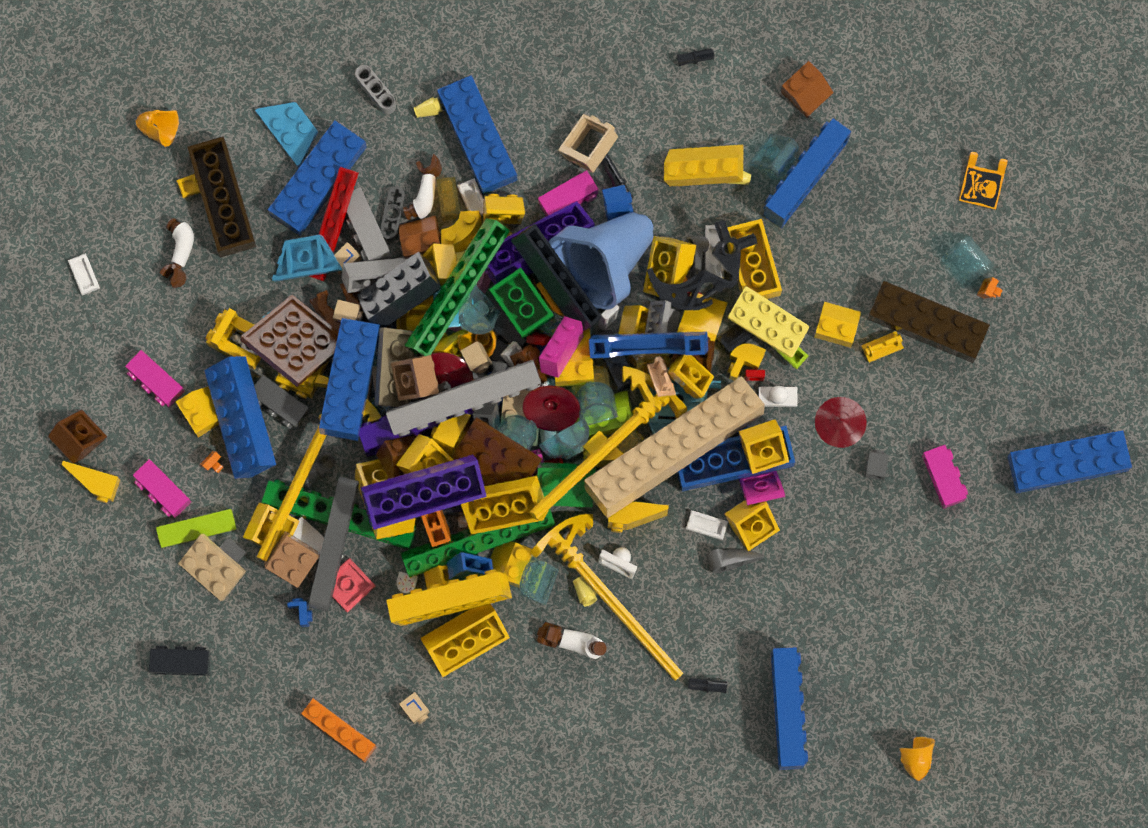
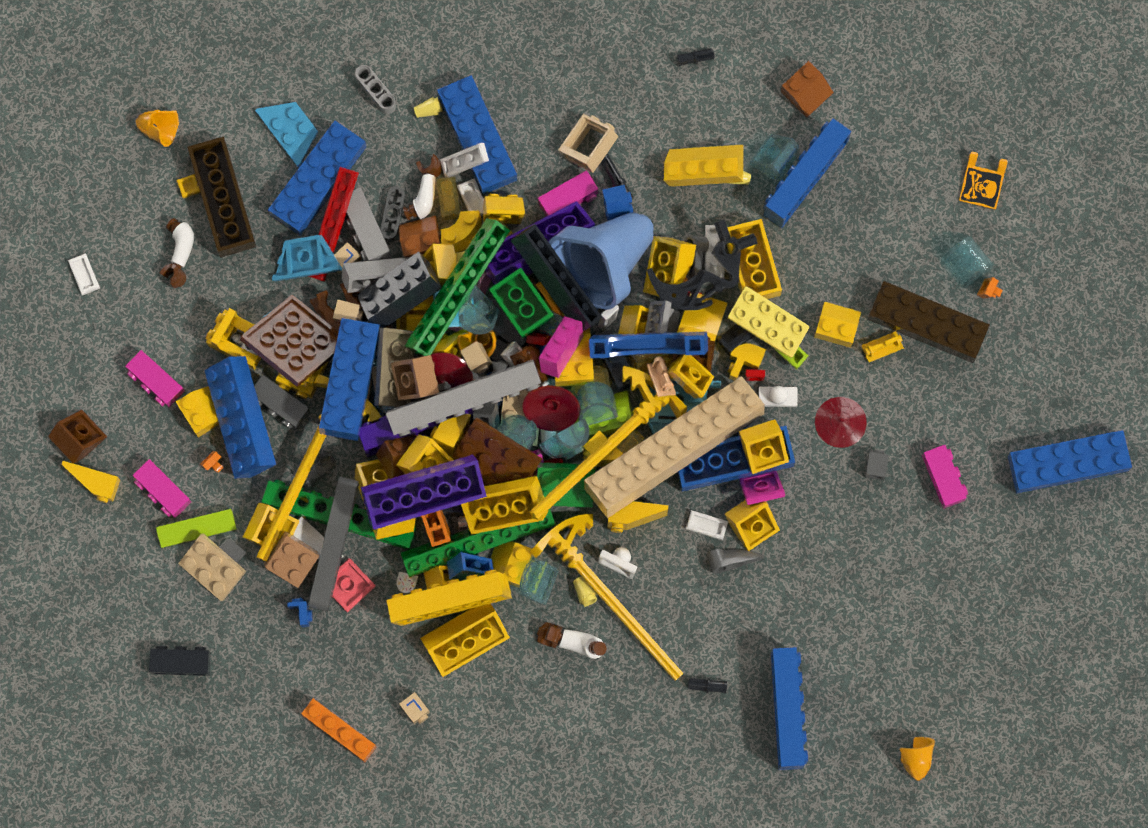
(464, 160): none -> white tile

